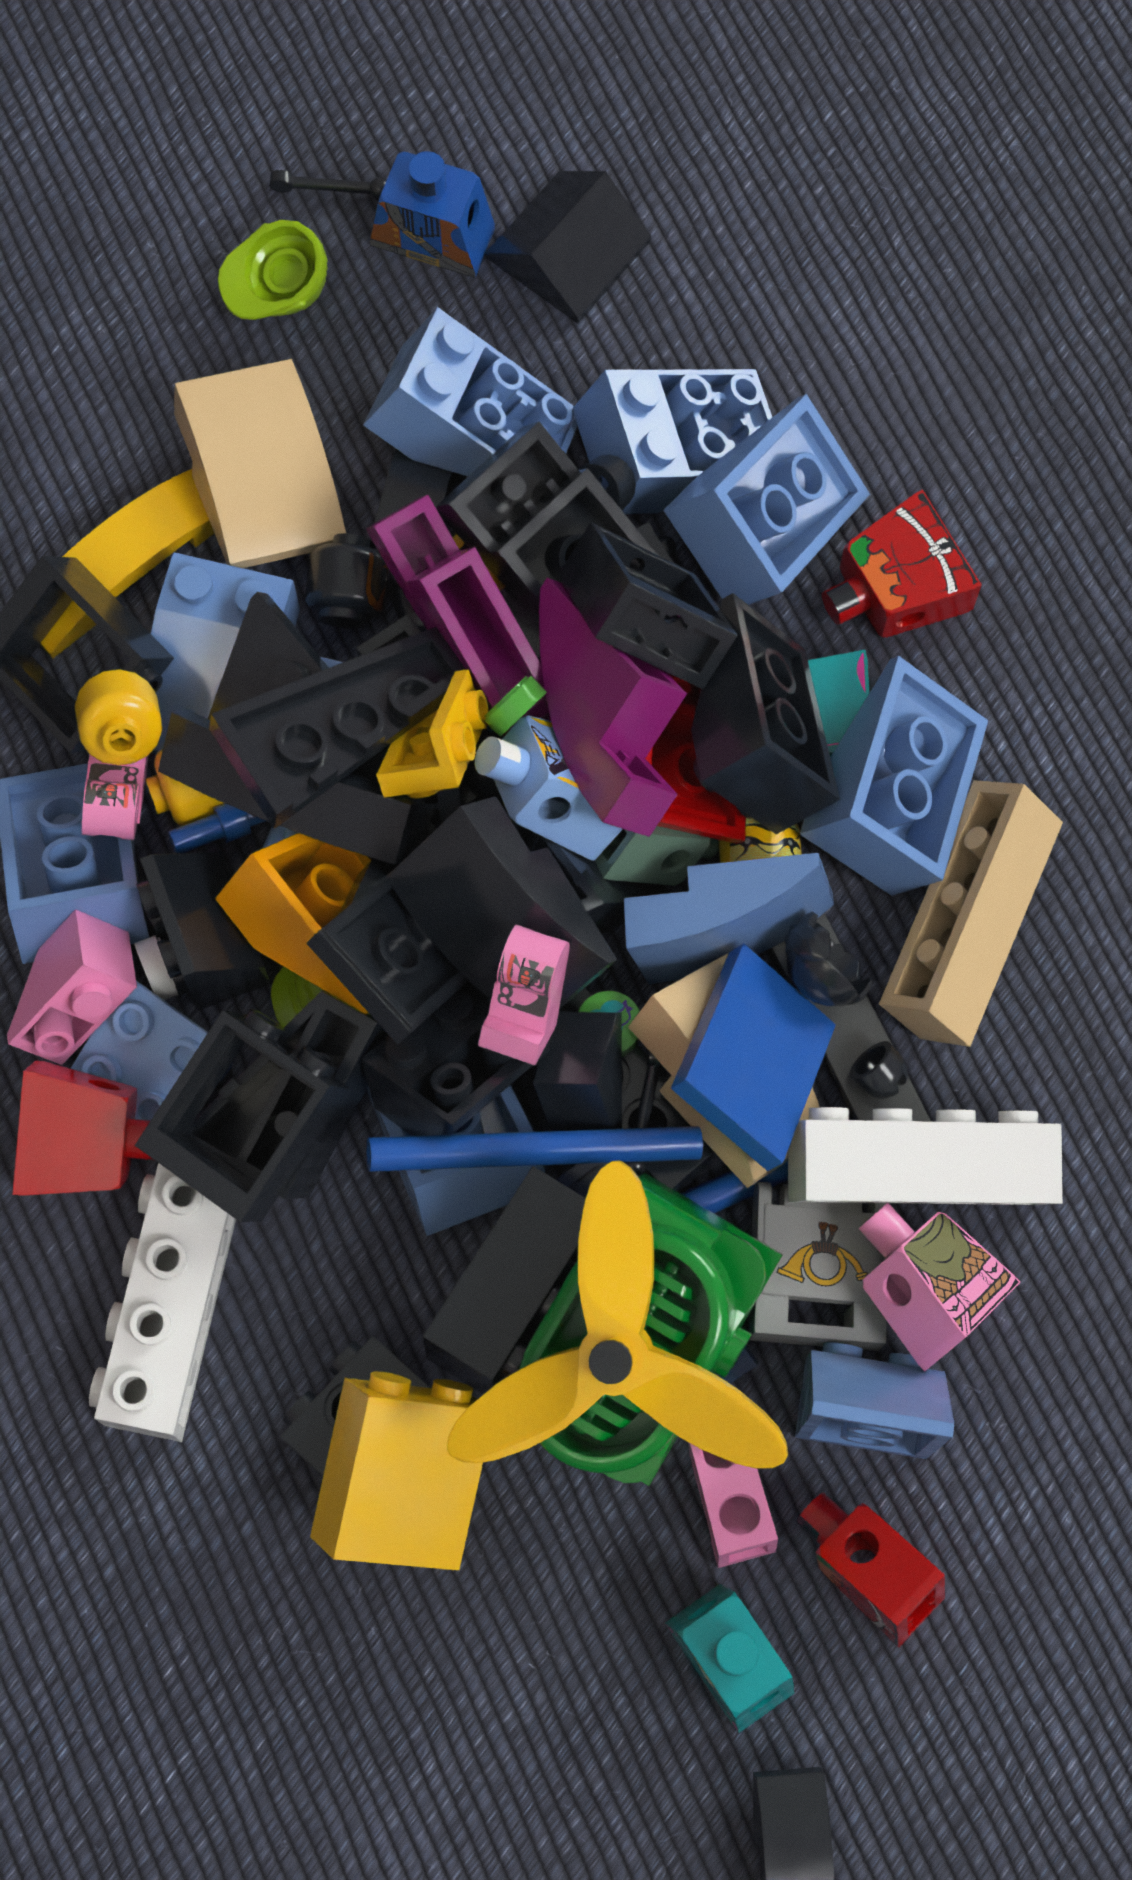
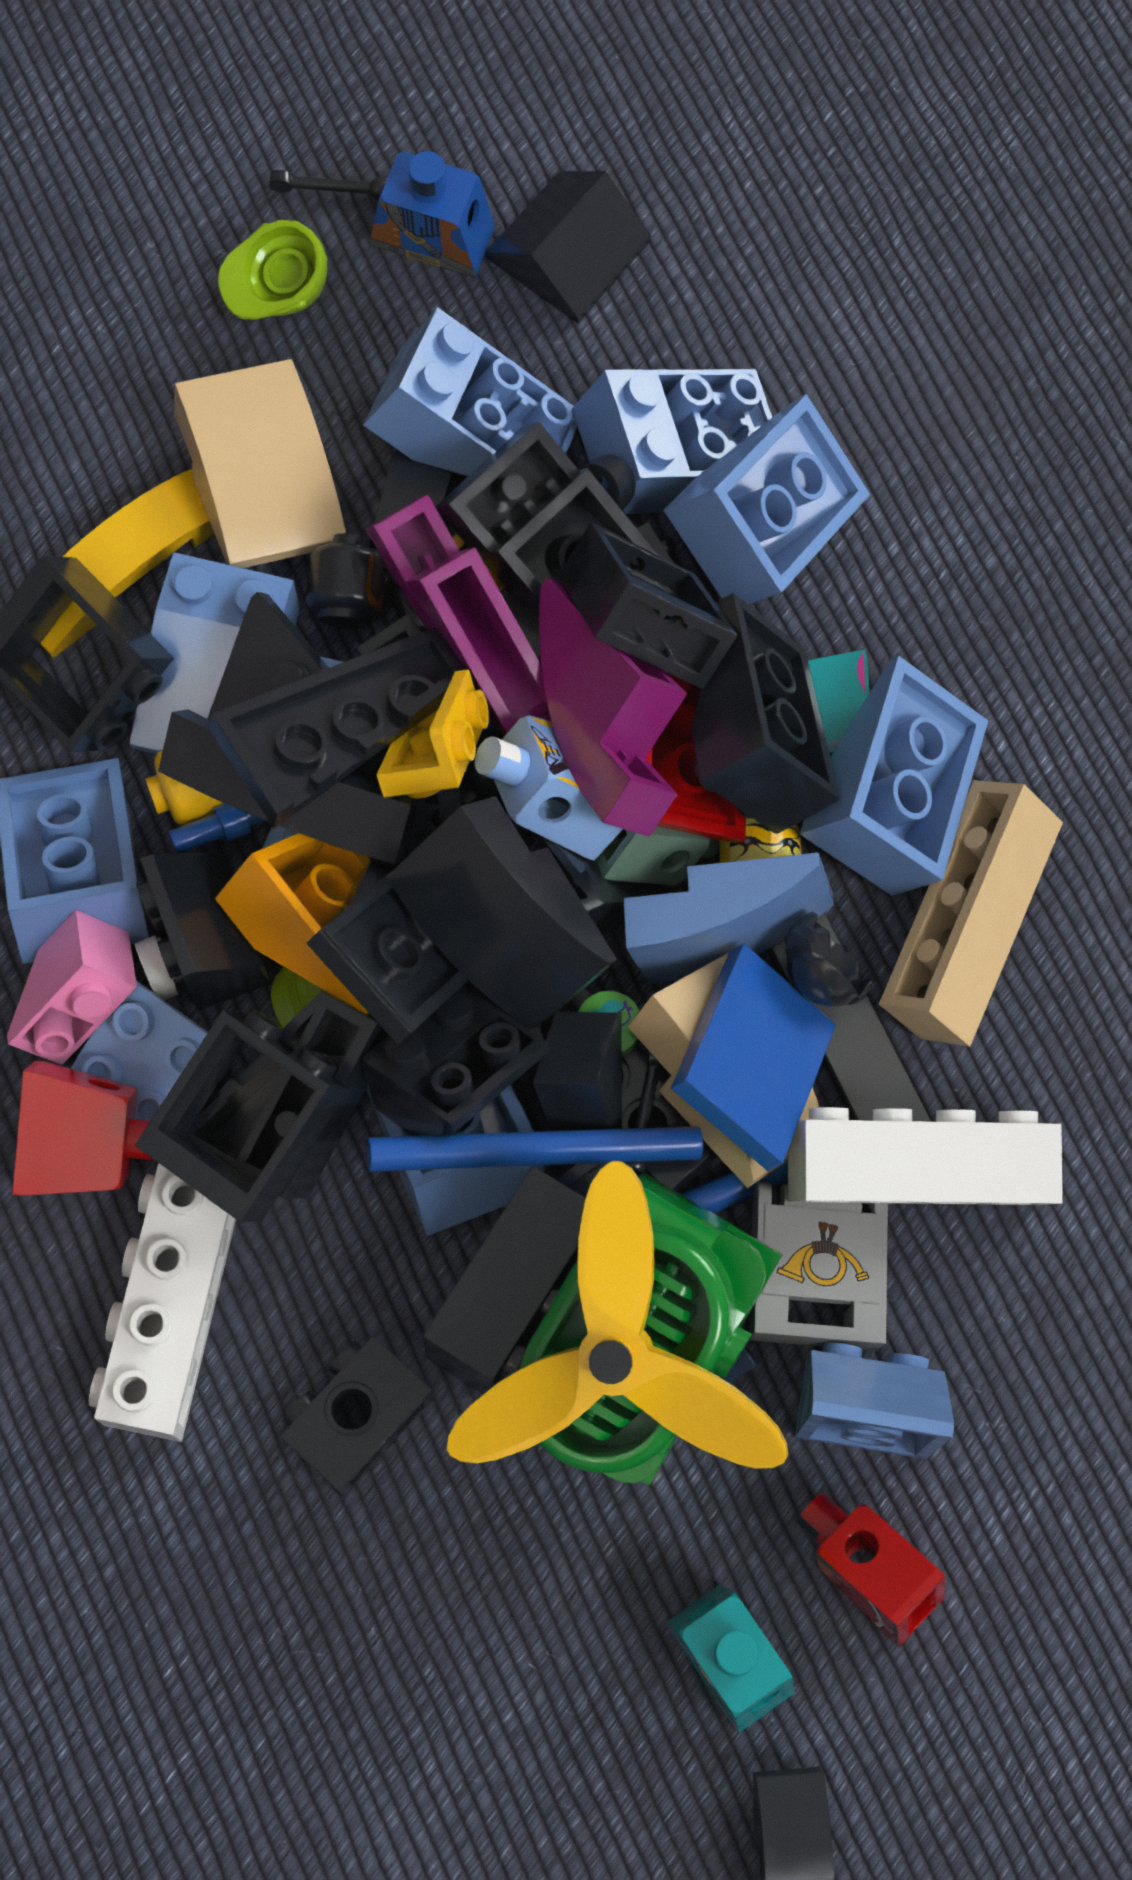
(113, 798): bright pink leg -> none
(118, 717): yellow head -> none
(389, 1478): yellow brick -> none
(514, 705): bright green tile -> none
(526, 995): bright pink leg -> none
(733, 1508): bright pink leg -> none
(880, 1071): black hinge -> none
(903, 572): red torso -> none
(932, 1282): bright pink torso -> none

